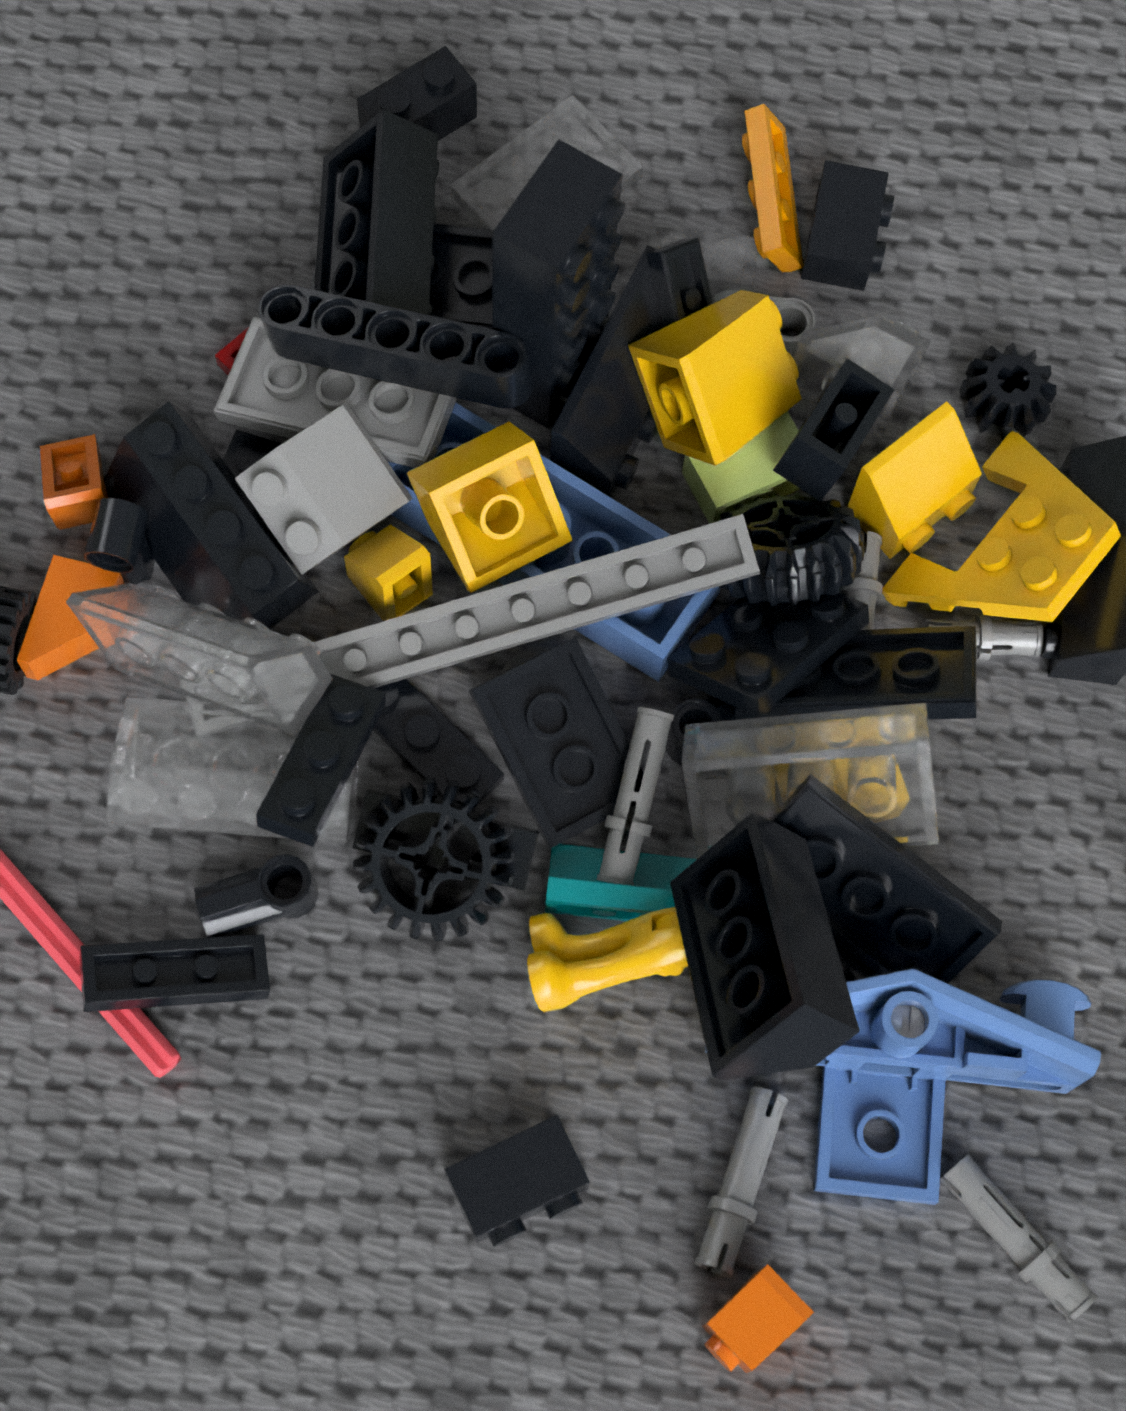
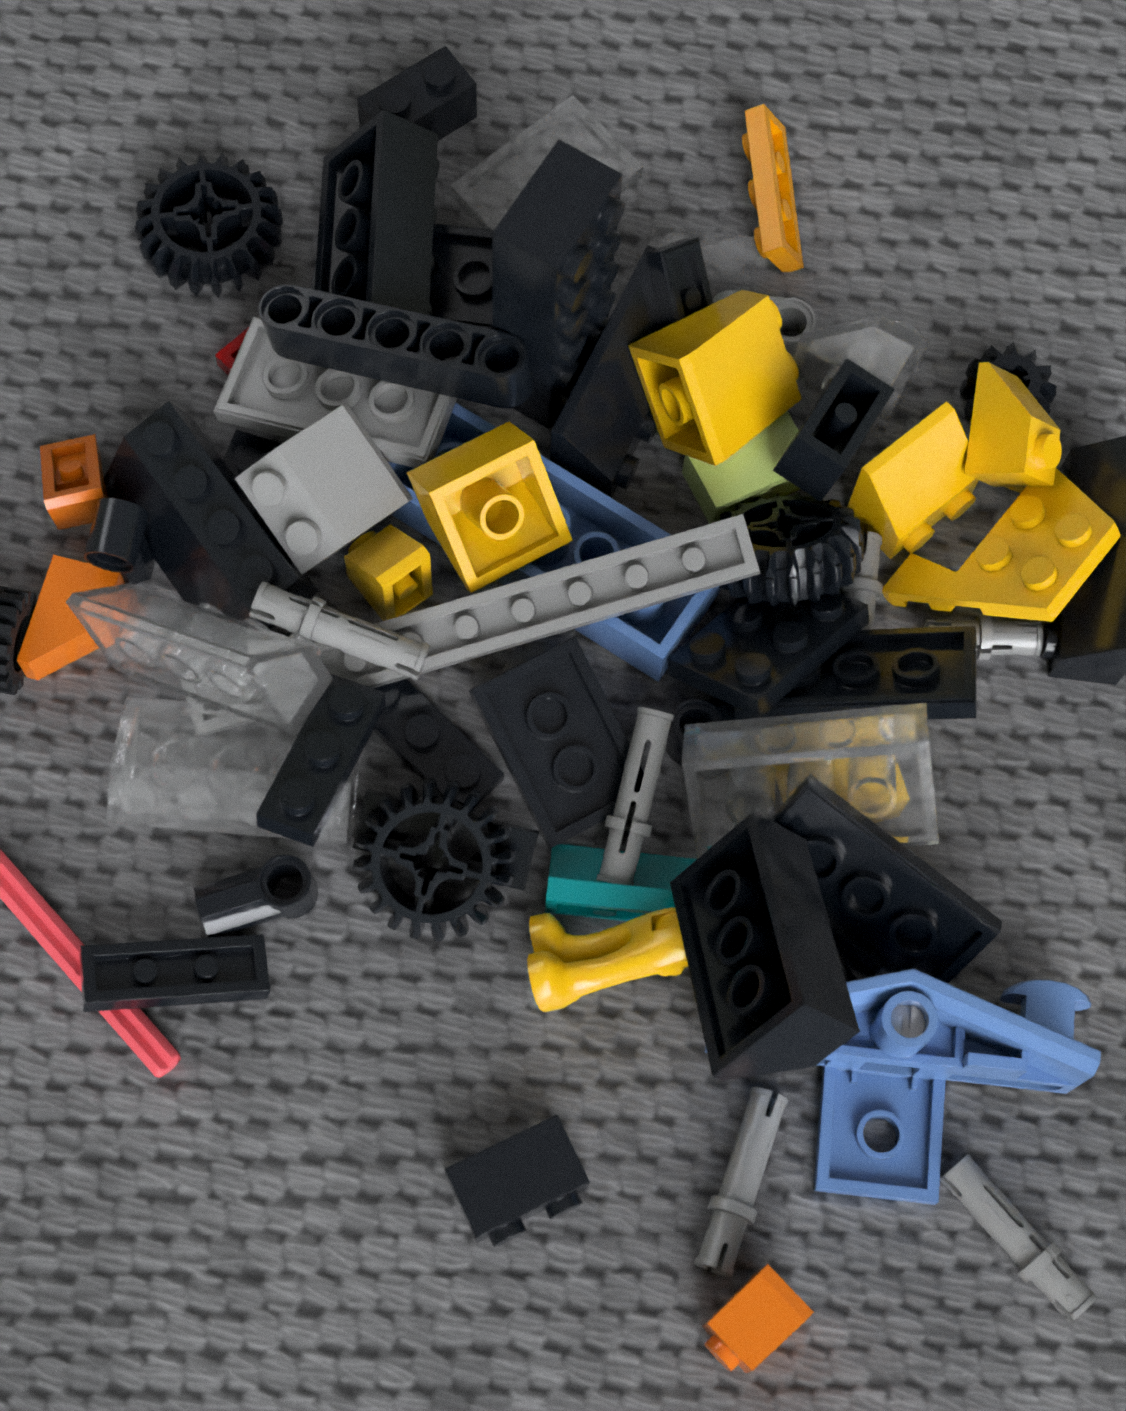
(167, 220): none -> black gear
(339, 630): none -> light grey pin
(846, 226): black brick -> none
(1010, 433): none -> yellow slope

